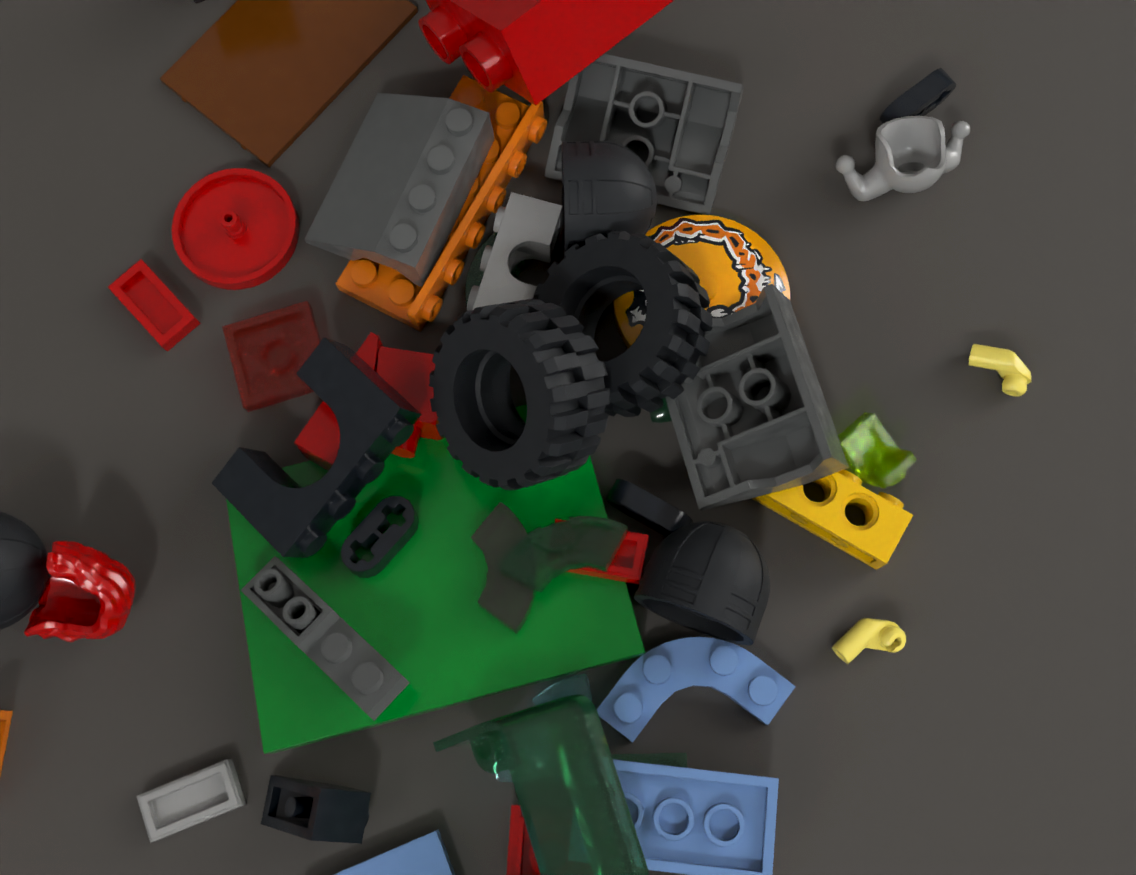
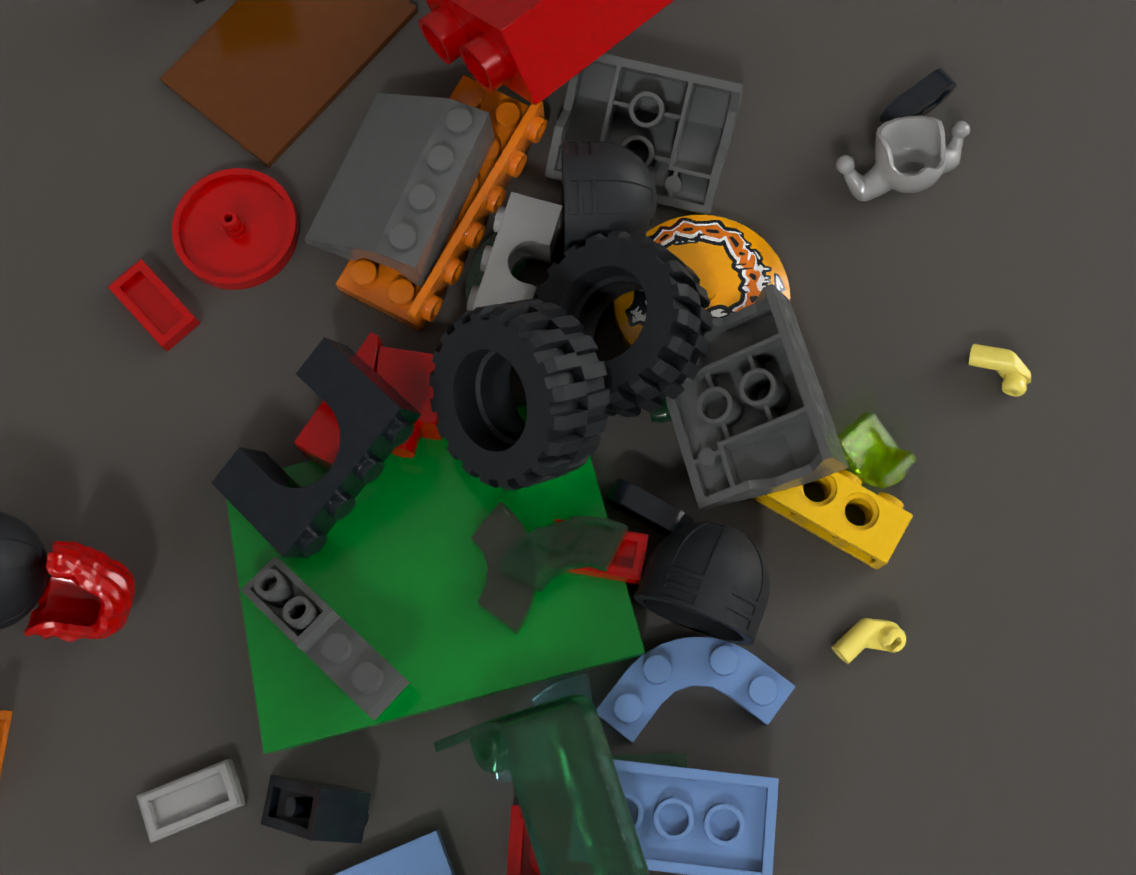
(269, 353): clear red plate -> none
(371, 532): black beam -> none

